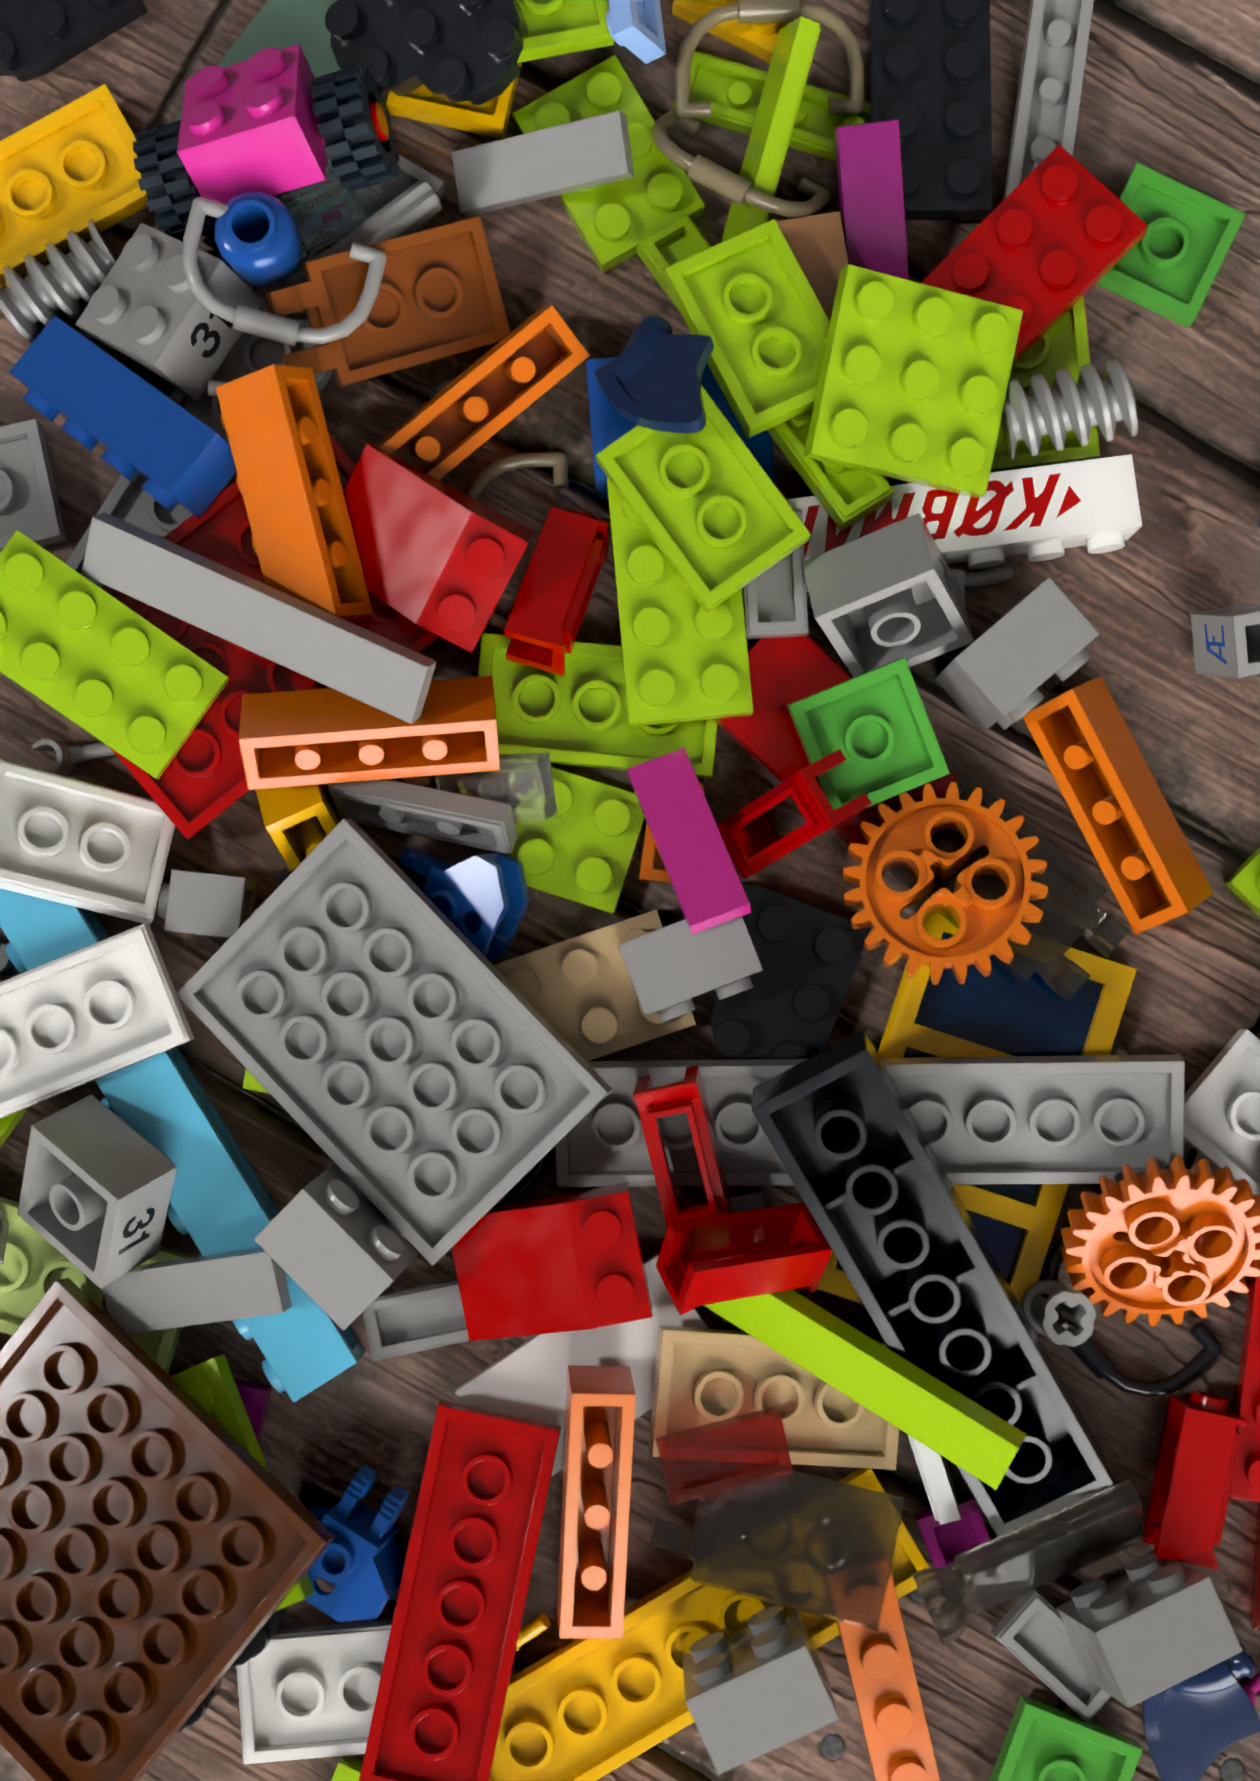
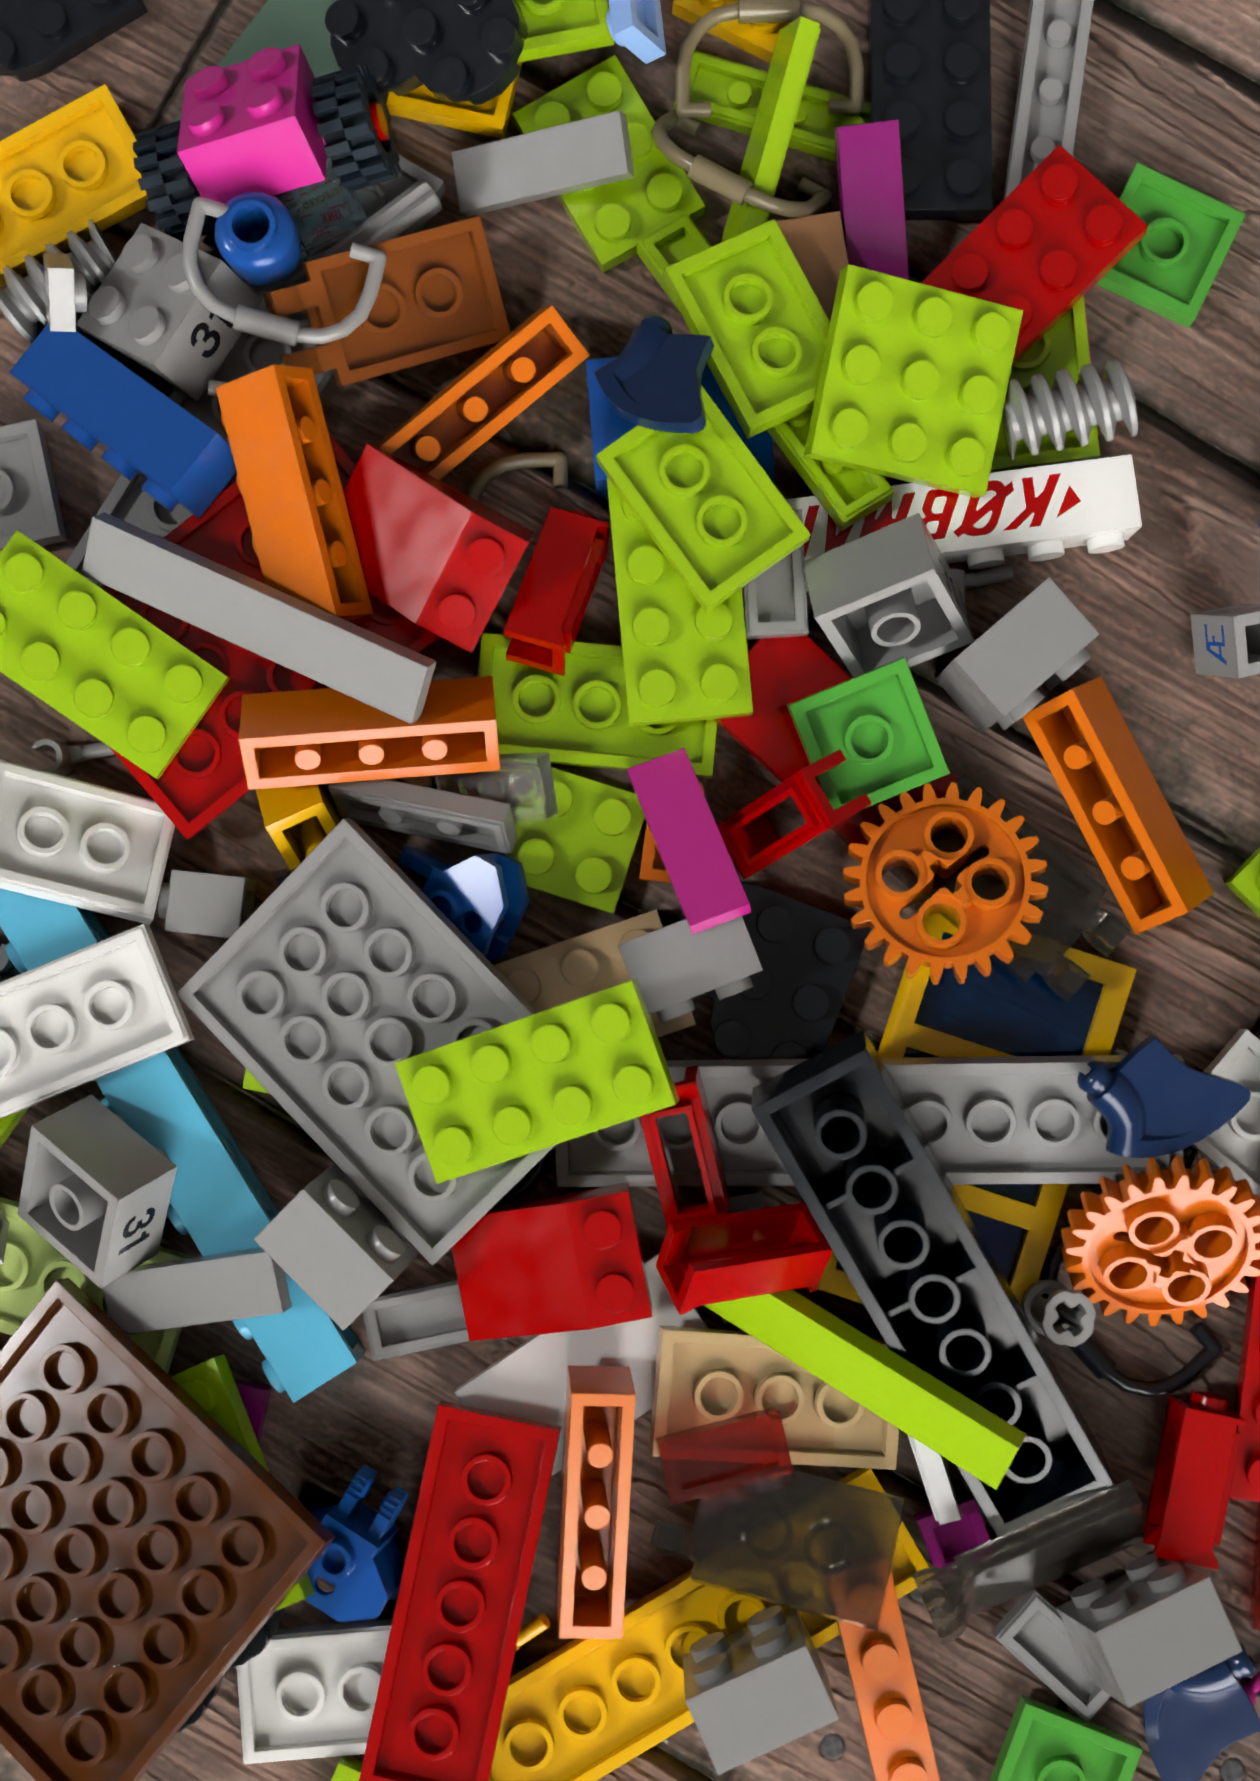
(63, 292): none -> plate
(537, 1081): none -> lime plate
(1158, 1102): none -> dark blue arm

